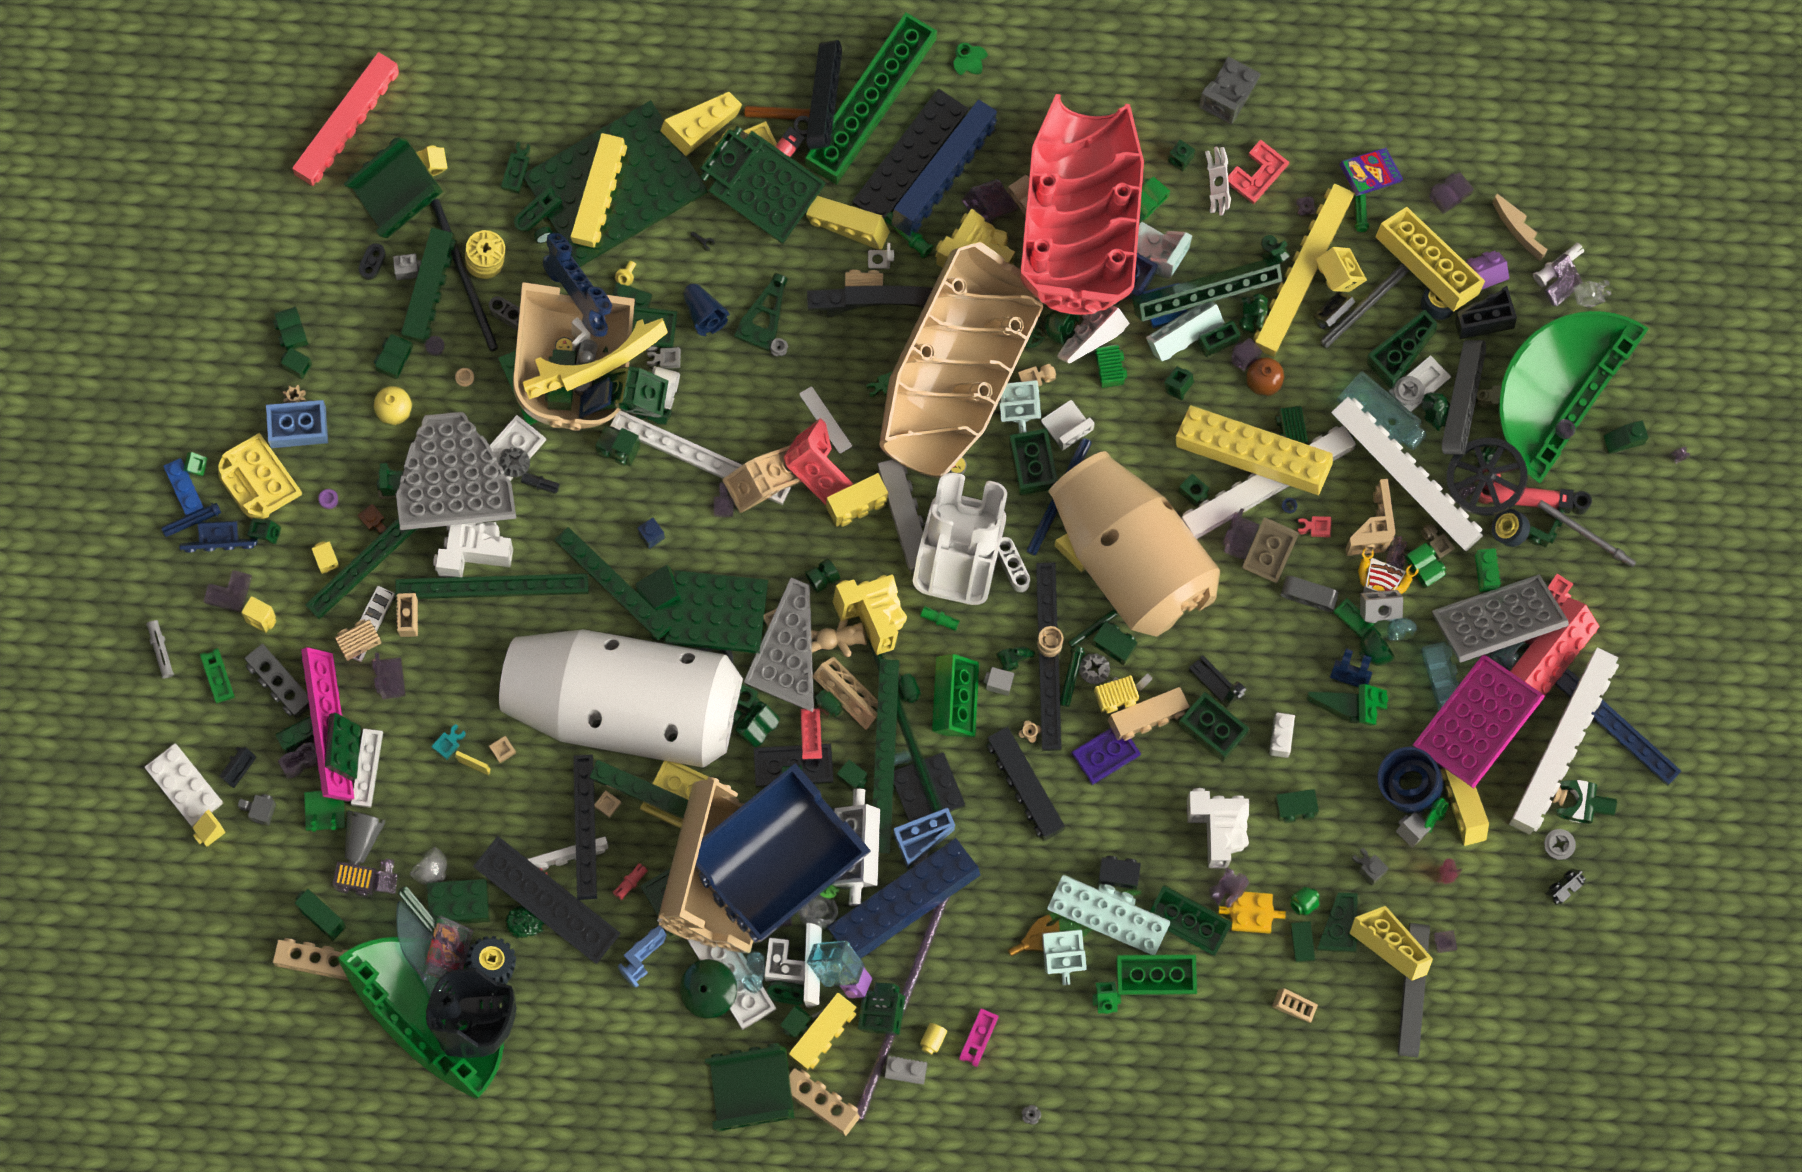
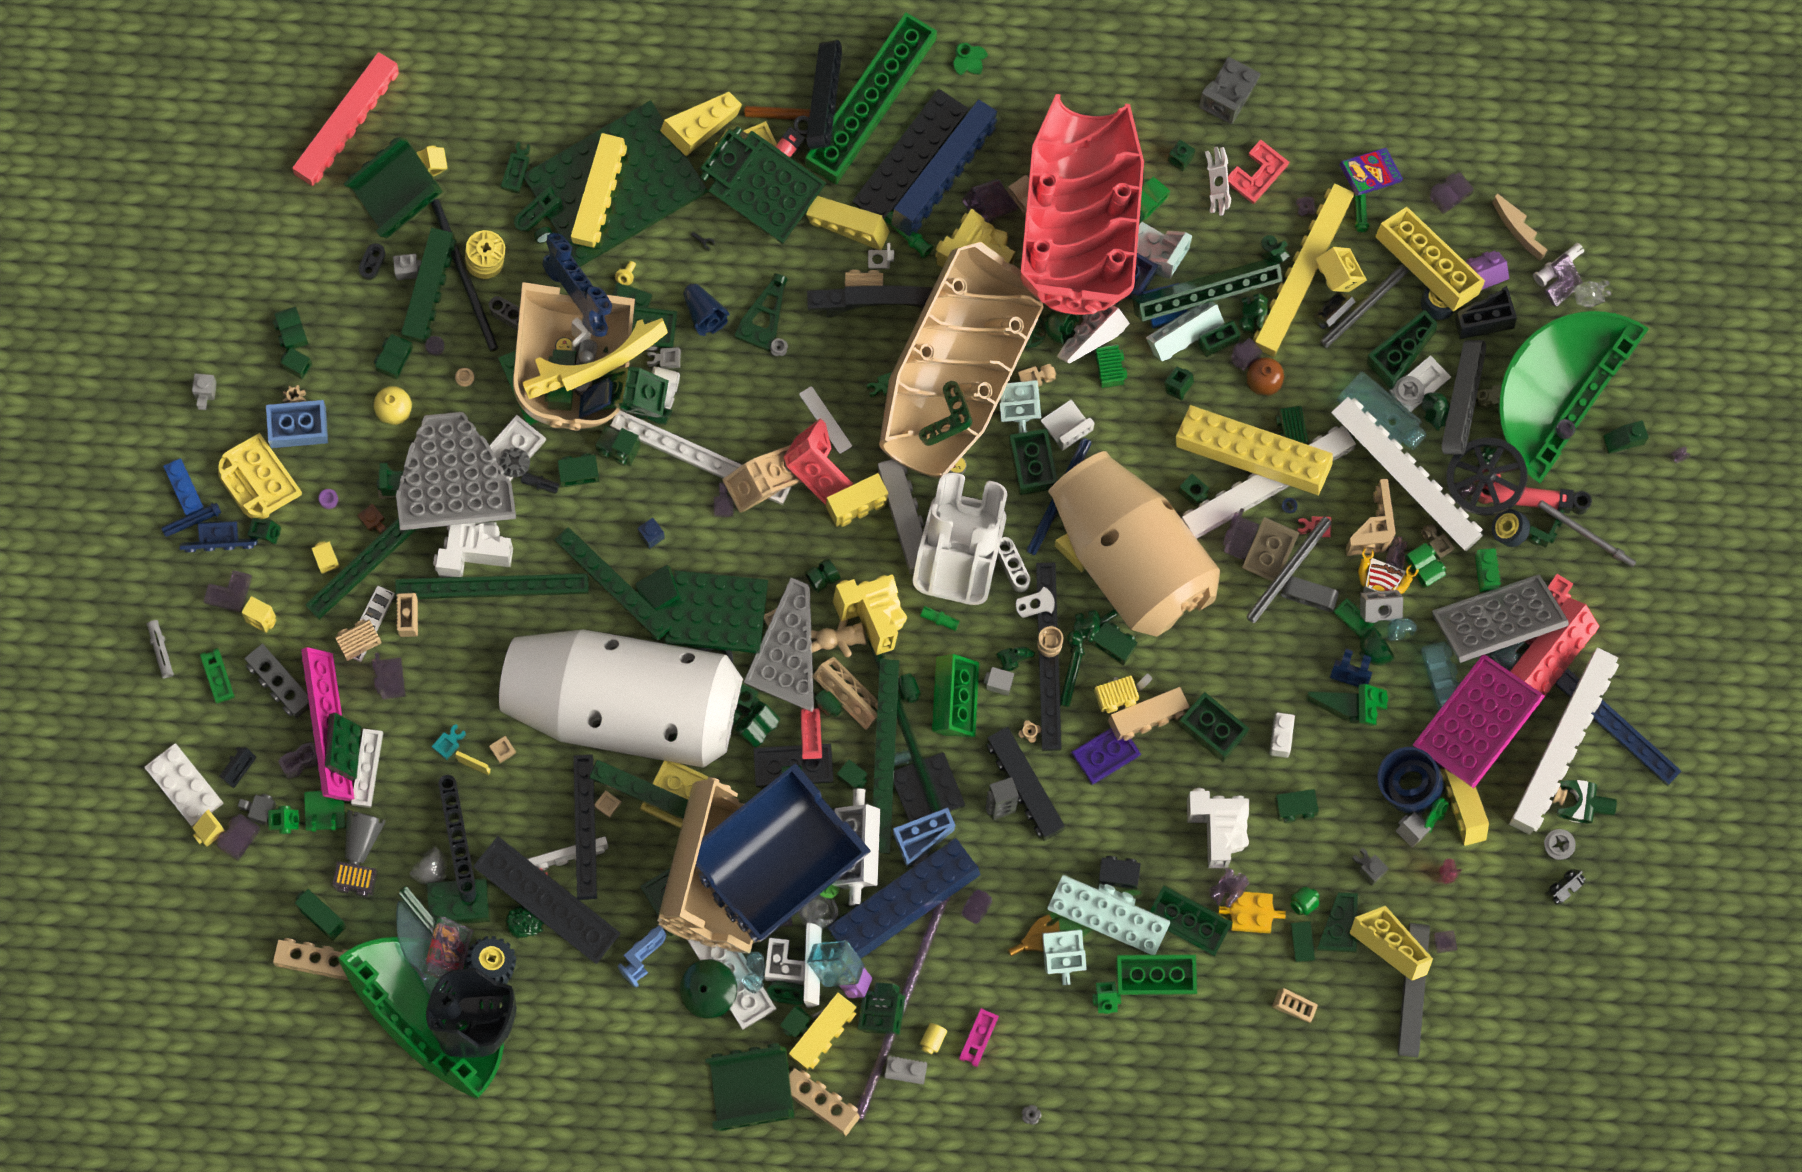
(195, 464): plate -> none
(204, 389): none -> light grey brick
(238, 836): none -> brick
(283, 820): none -> green brick
(296, 735): dark green brick -> none
(385, 879): plate -> none
(457, 846): none -> black beam
(578, 470): none -> dark green brick
(630, 881): coral pin -> none
(953, 420): none -> dark green beam
(977, 906): none -> clear purple gear
(1001, 798): none -> dark grey brick
(1046, 600): none -> white piece
(1084, 627): none -> dark green animal
(1091, 676): light grey gear -> none
(1216, 682): black hinge -> none
(1288, 569): none -> dark grey axle

